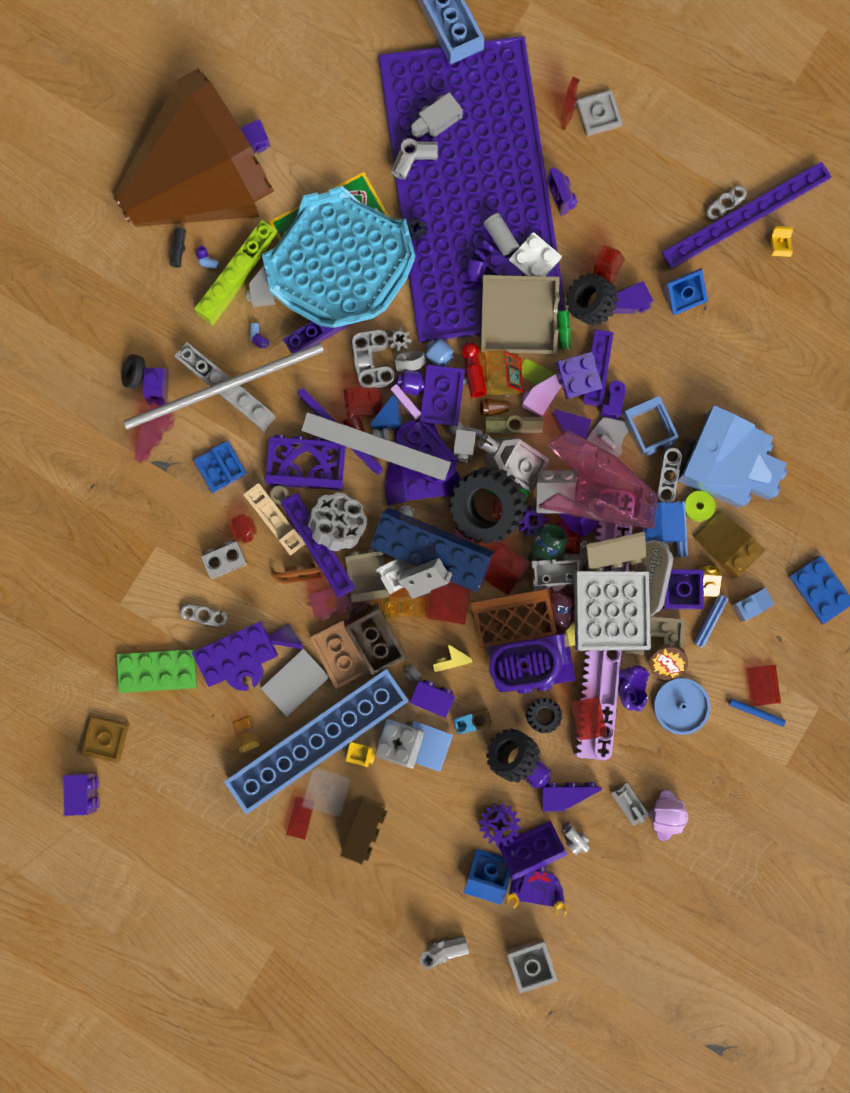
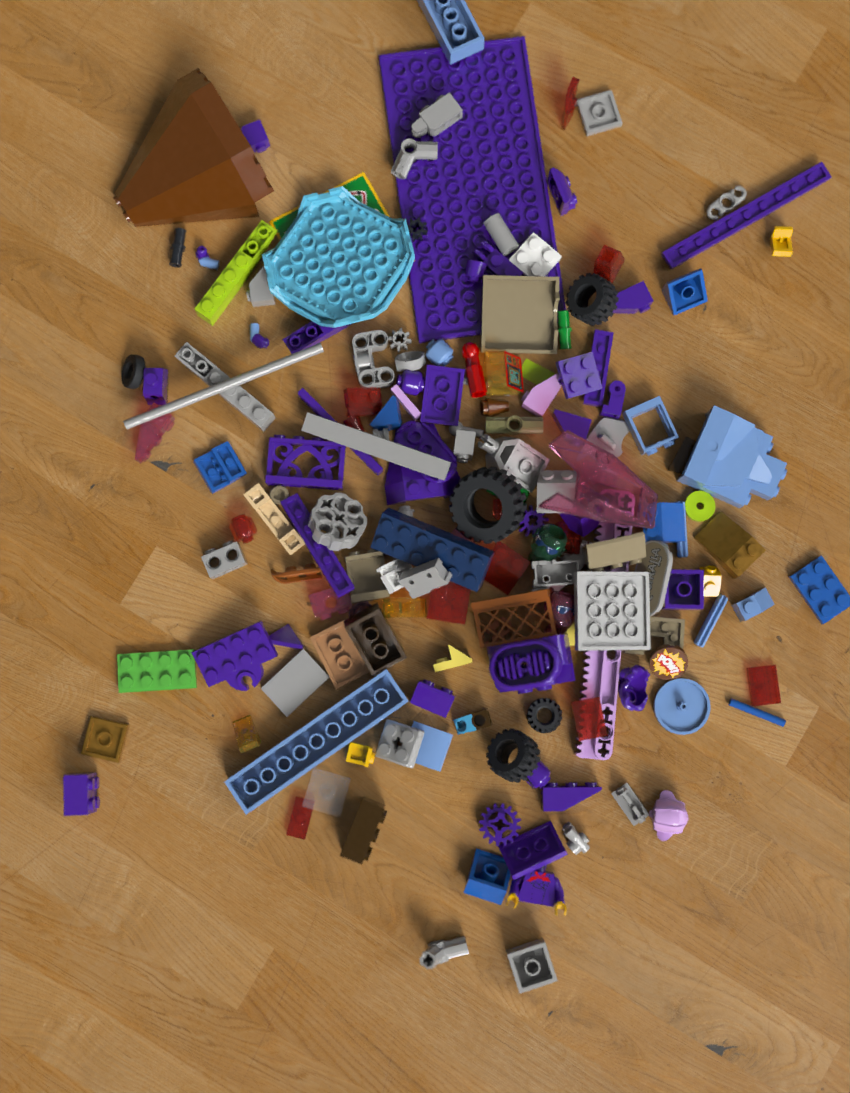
(195, 616): light grey piece -> none
(412, 672): light grey plate -> none
(672, 483): light grey beam -> none

